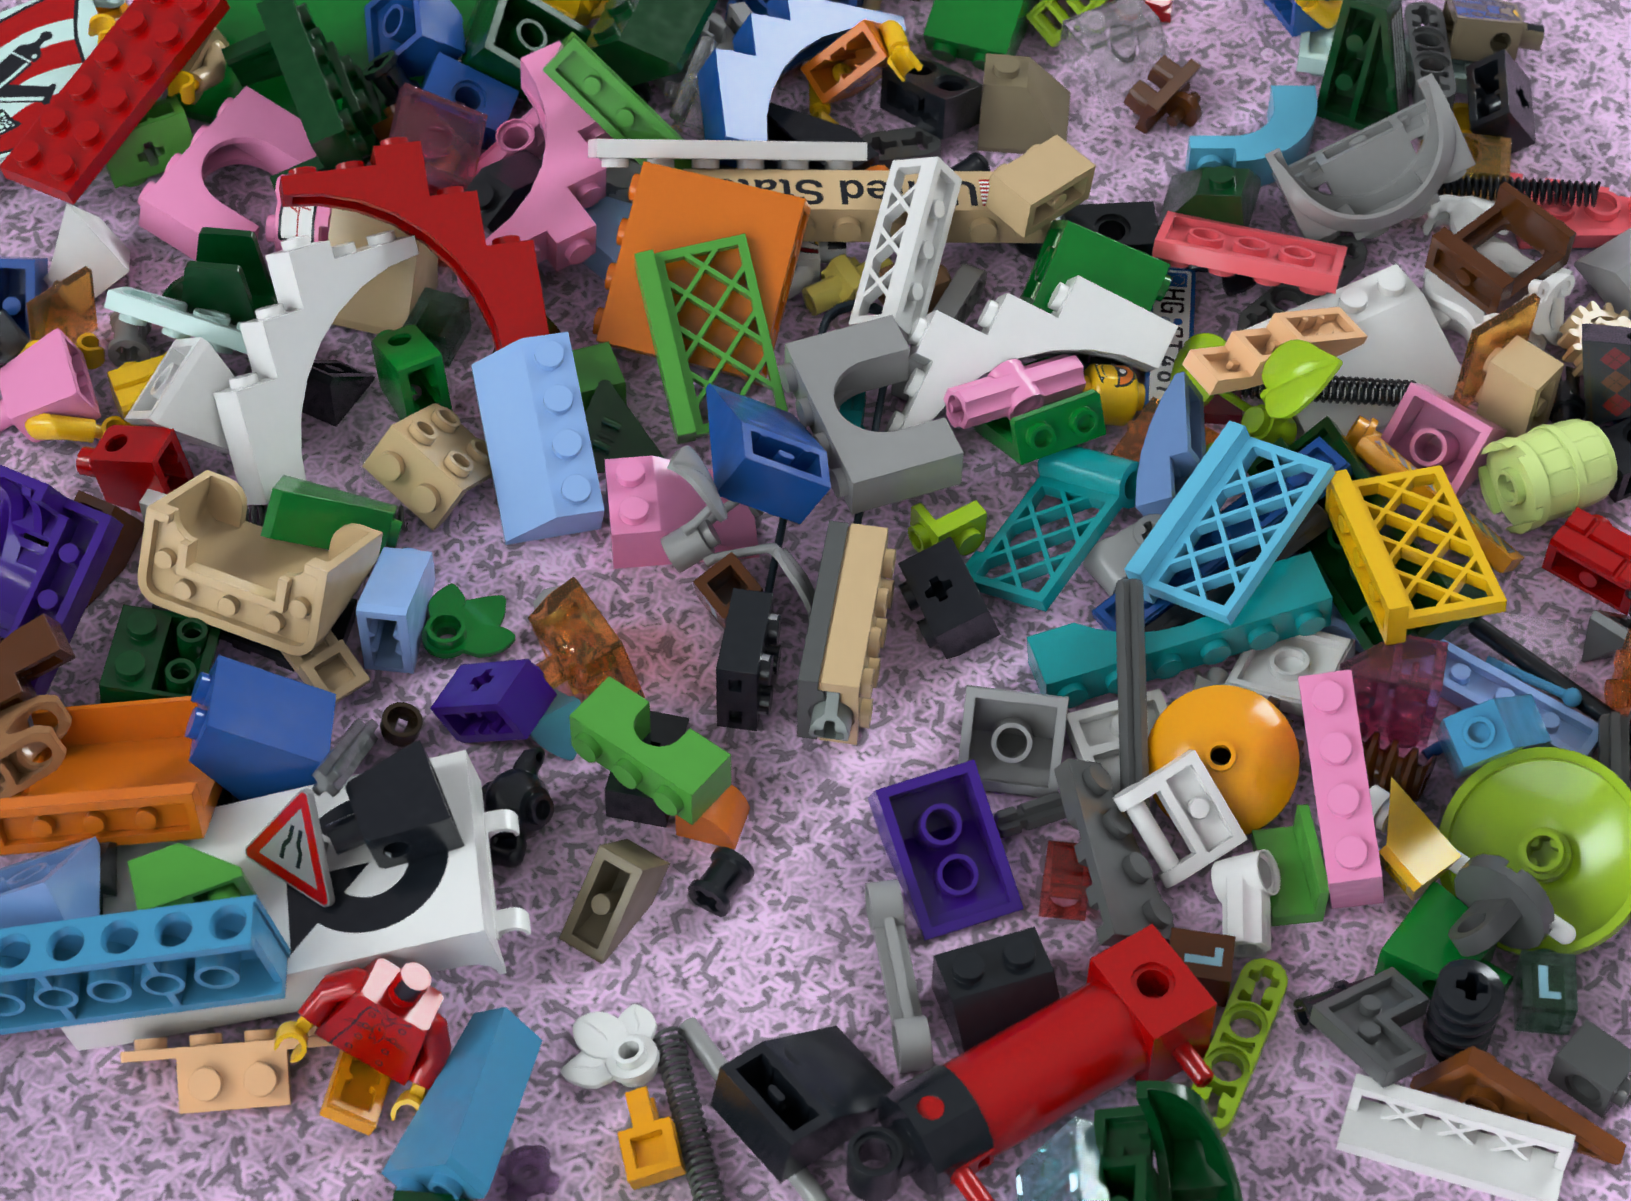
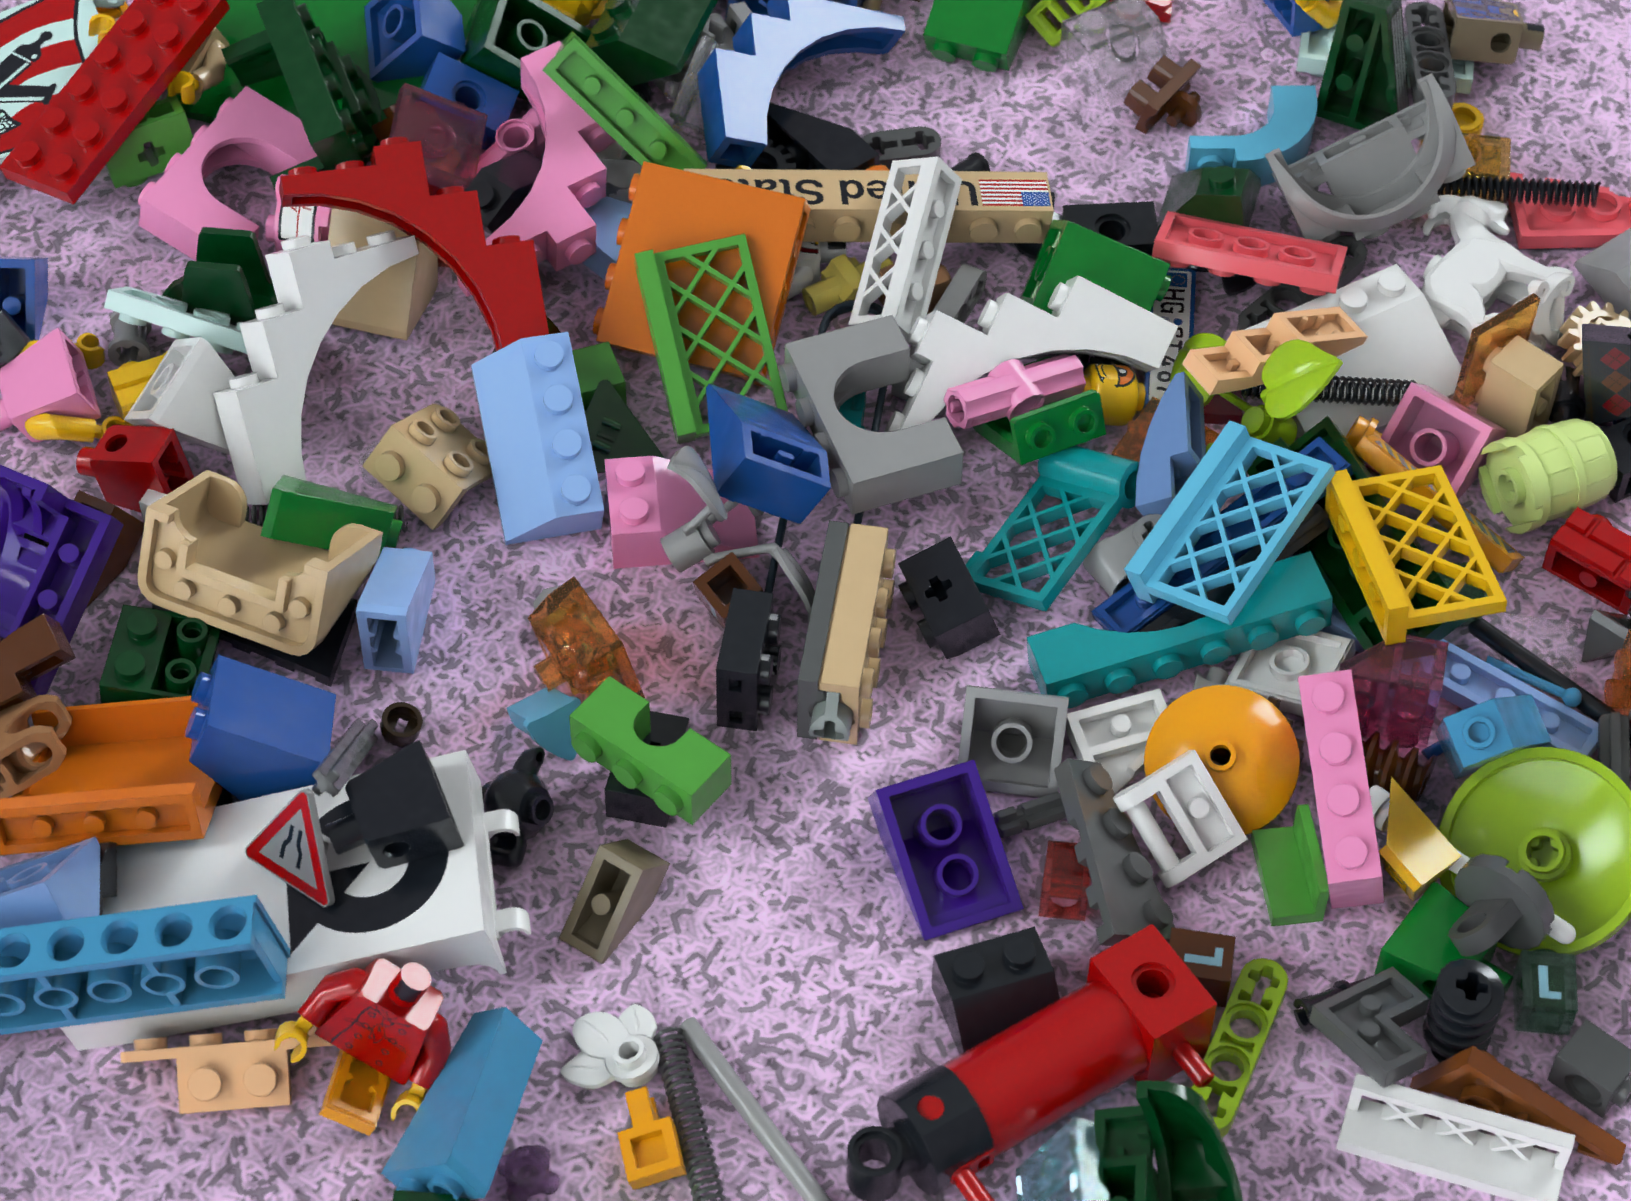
(64, 306): clear orange piece -> none
(89, 243): white slope -> none
(183, 877): bright green slope -> none
(330, 668): tan slope -> none
(333, 390): black slope -> none
(384, 66): black bush -> none
(406, 359): green torso -> none
(443, 320): clear green brick -> none
(471, 622): green plate -> none
(494, 701): dark purple brick -> none
(708, 153): white plate -> none
(720, 823): orange brick -> none
(721, 881): black bush -> none
(798, 1097): black slope -> none
(857, 63): orange torso -> none
(908, 1025): light grey piece -> none
(932, 98): black brick -> none
(964, 526): lime bracket -> none
(1020, 105): dark tan slope -> none
(1040, 185): tan brick -> none
(1131, 683): dark grey axle -> none
(1245, 889): white piece -> none
(1477, 278): reddish brown window -> none
(1501, 100): black brick -> none

